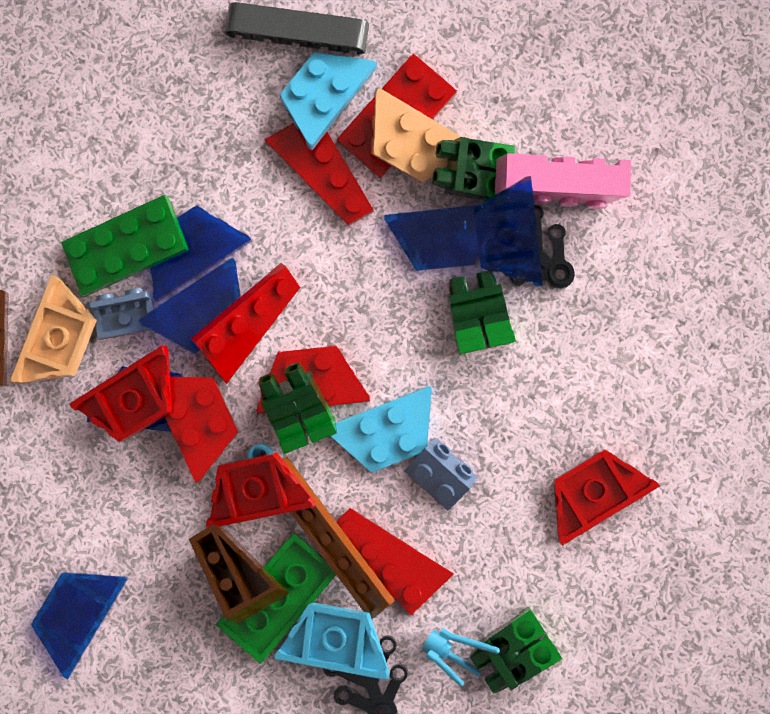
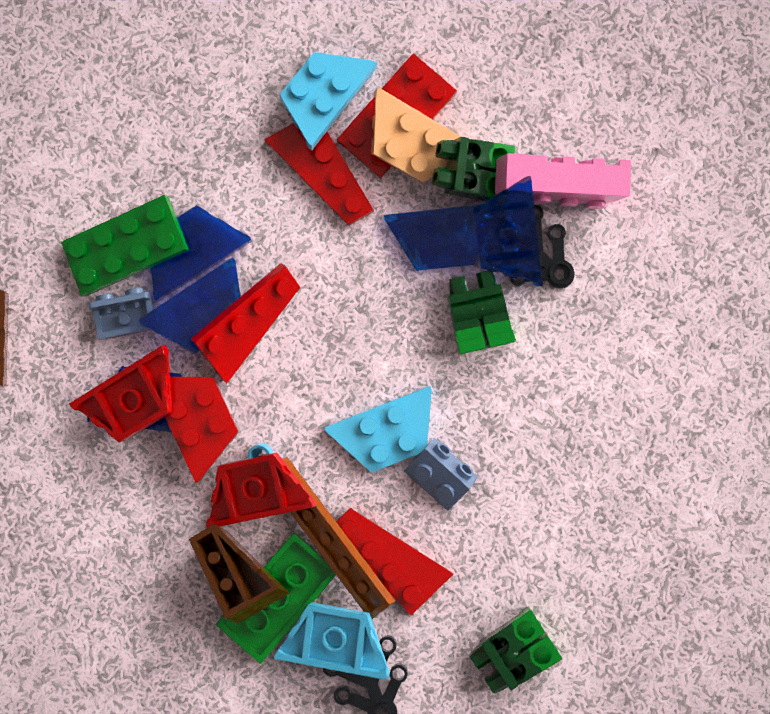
(55, 337): light nougat wing -> none
(74, 615): clear blue wing -> none
(296, 26): dark grey beam -> none
(296, 408): dark green hips -> none
(330, 372): red wing -> none
(439, 647): medium azure plant -> none
(596, 492): red wing -> none

